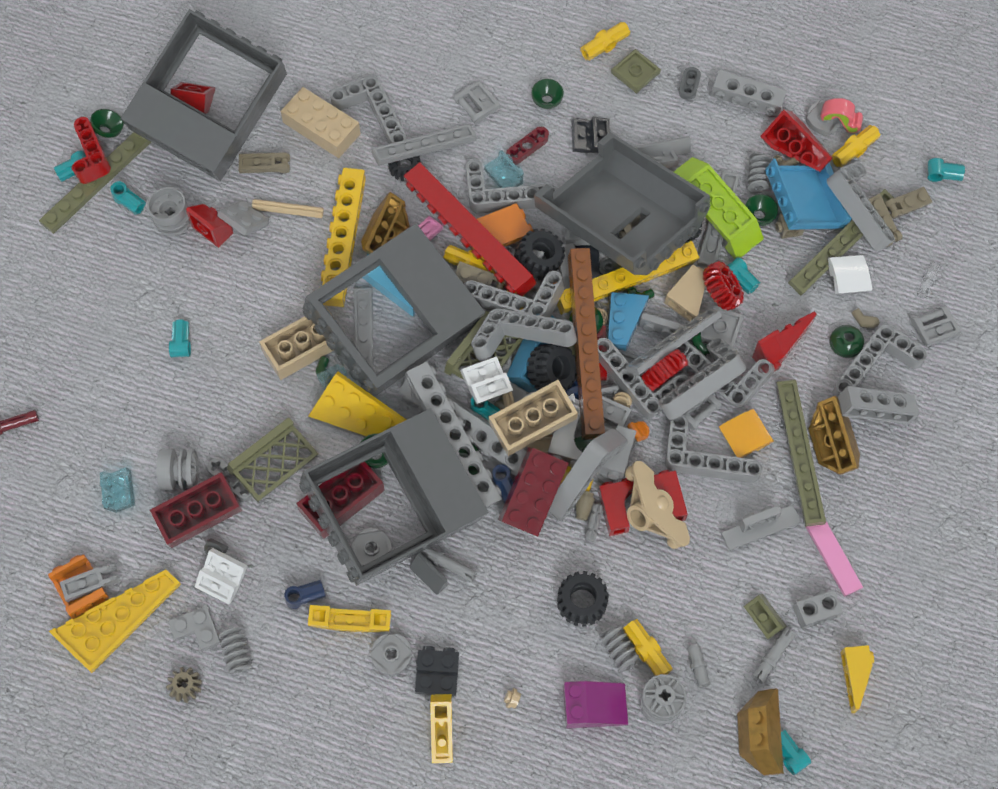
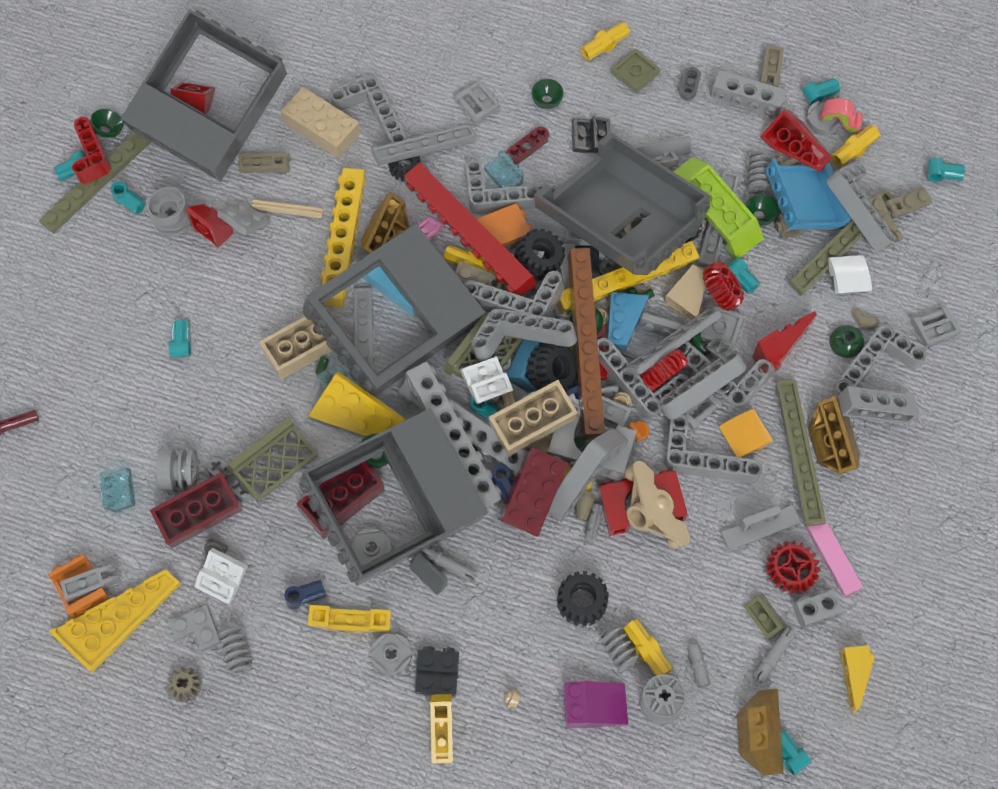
(772, 65): none -> dark tan plate
(794, 582): none -> red gear
(817, 92): none -> teal piece

